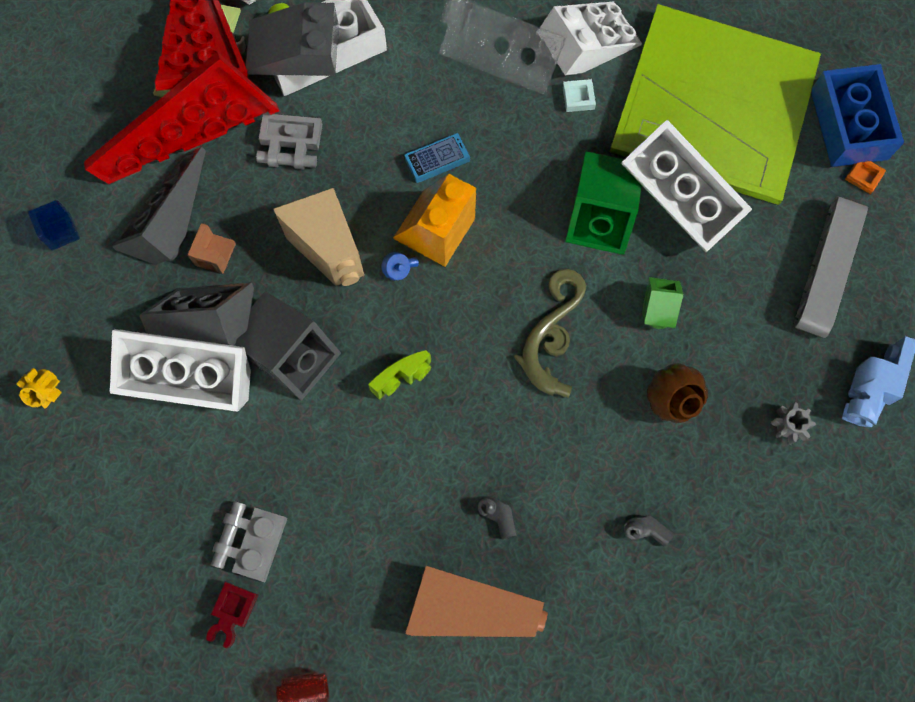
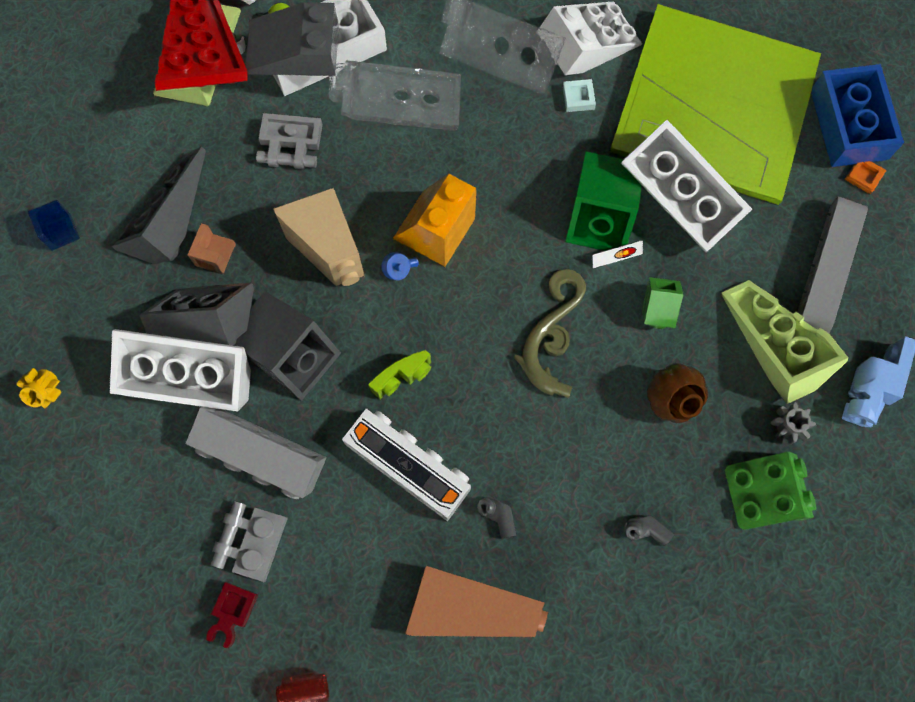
(184, 118): red wing -> none
(255, 451): none -> light grey brick
(369, 95): none -> clear hinge
(407, 464): none -> brick
(437, 158): tile -> none
(617, 254): none -> white sticker
(770, 491): none -> bright green bracket
(786, 346): none -> yellowish green wedge

